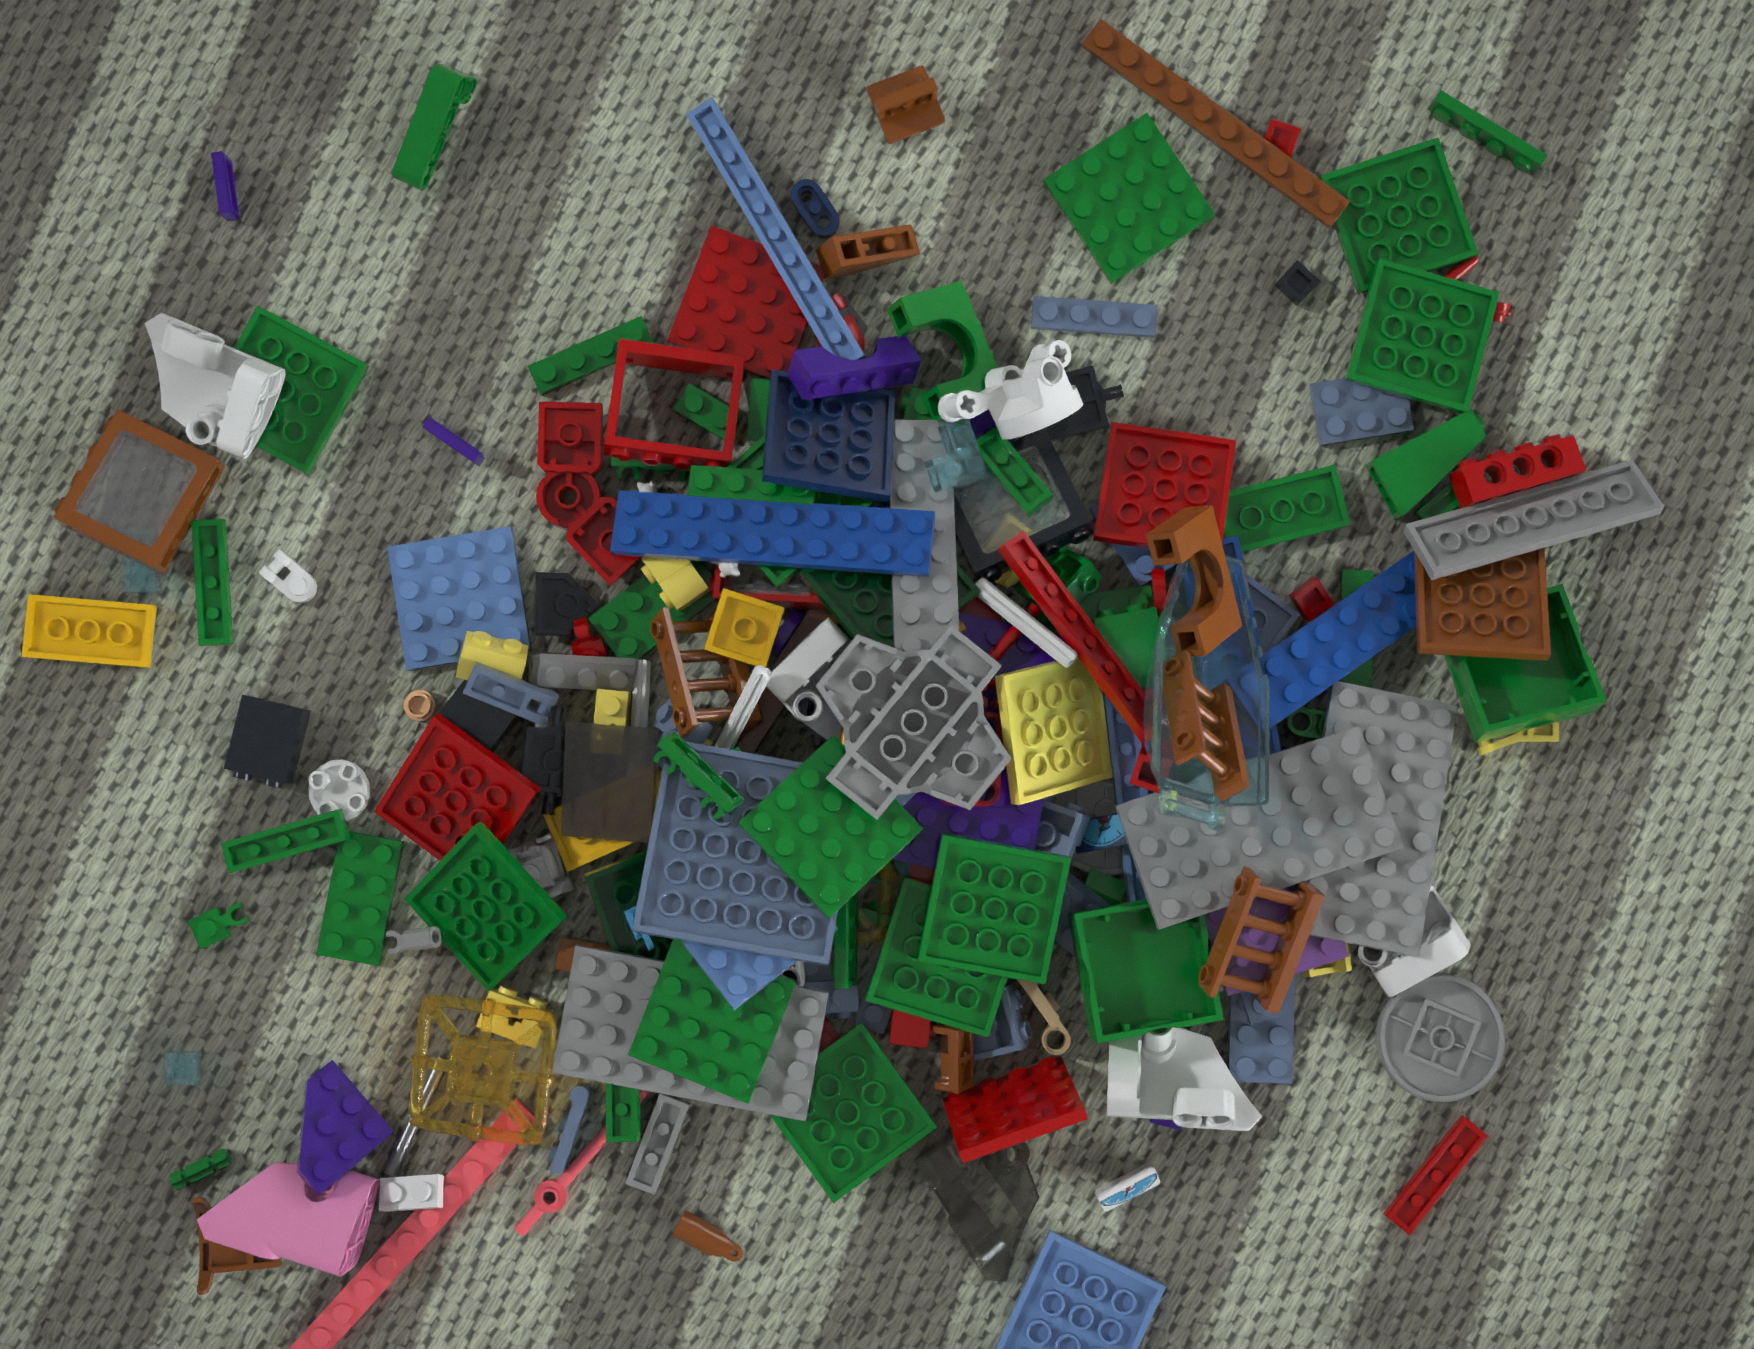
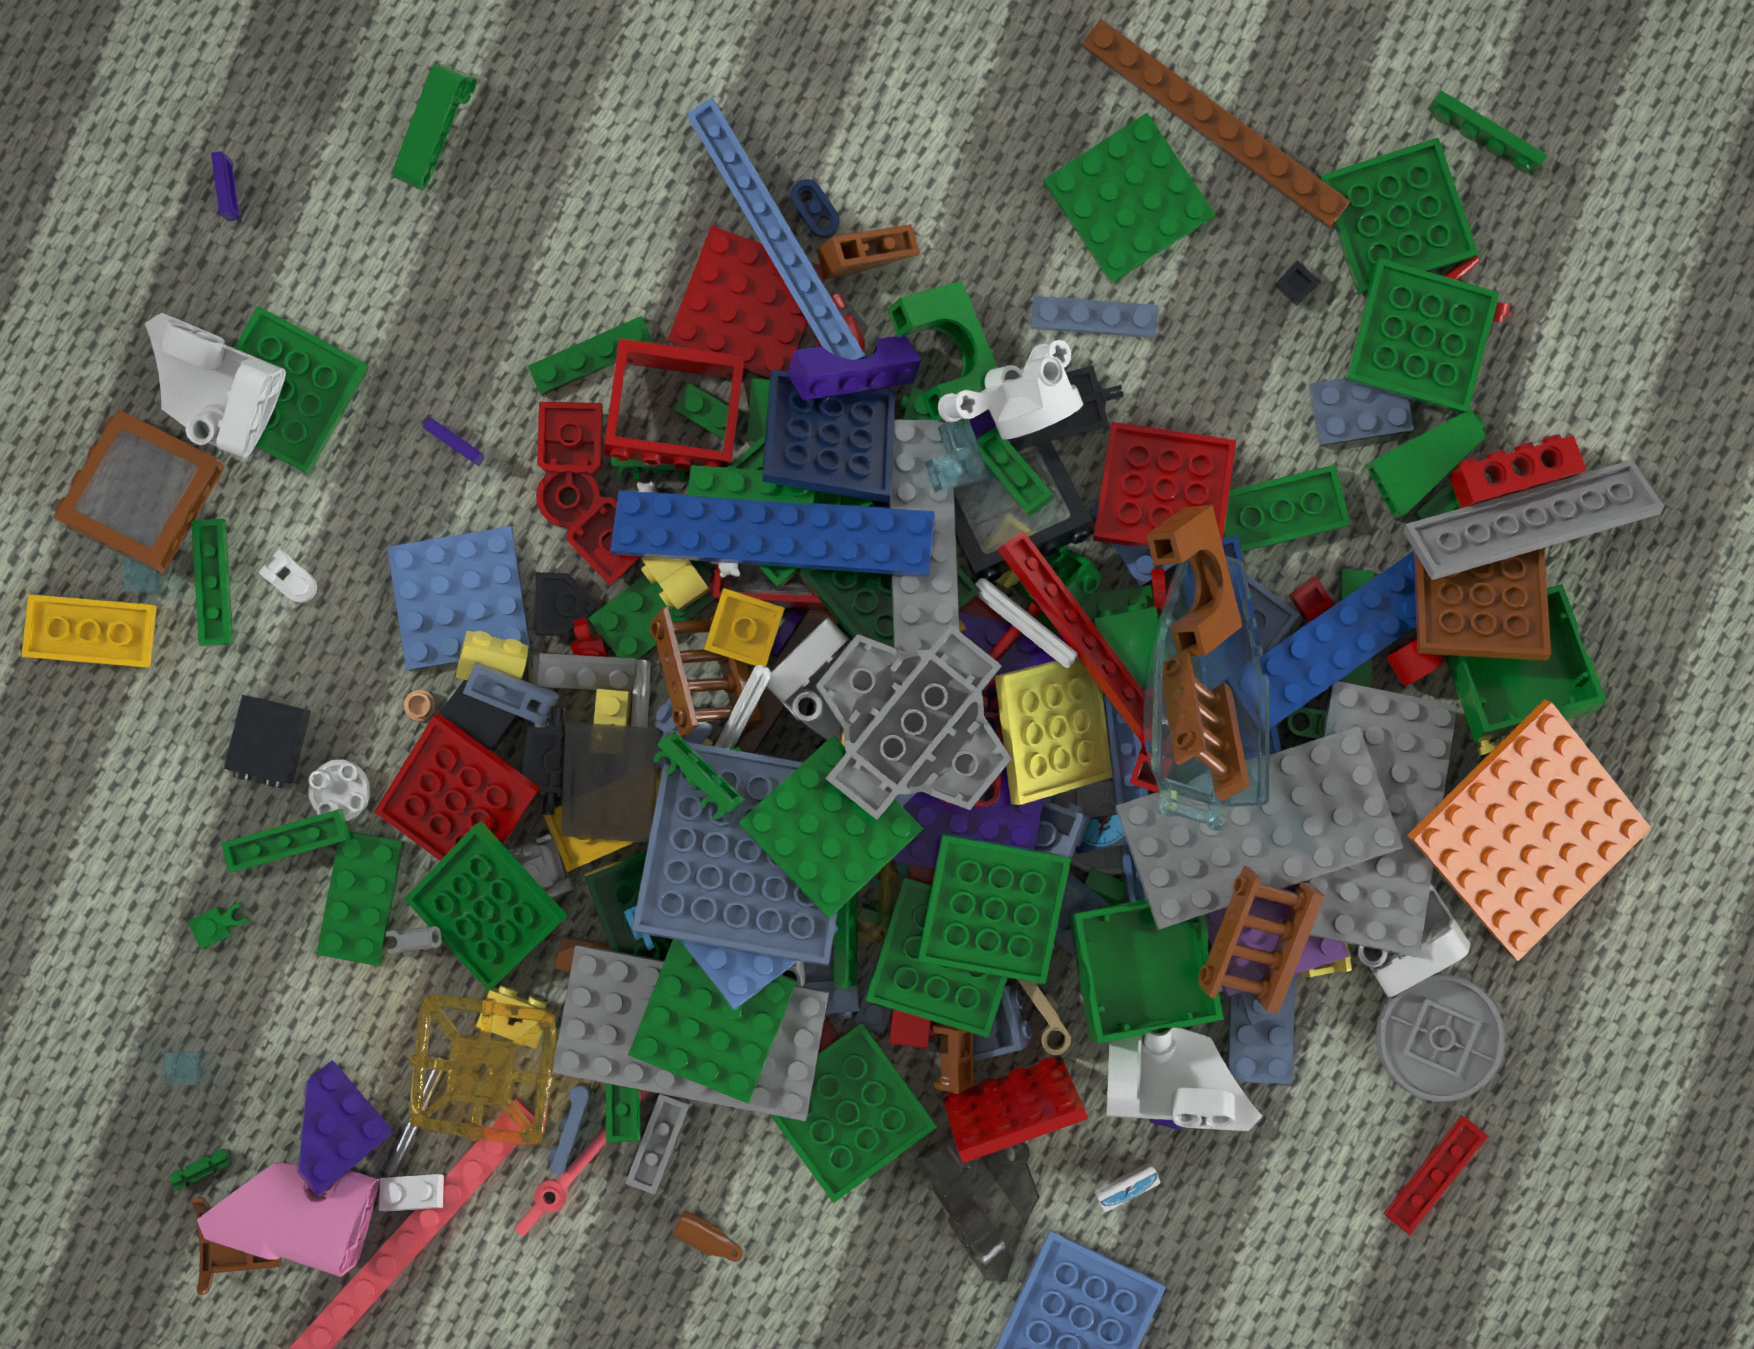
(906, 104): dark orange bracket -> none
(1283, 135): red plate -> none
(1410, 665): none -> red piece
(1530, 830): none -> plate

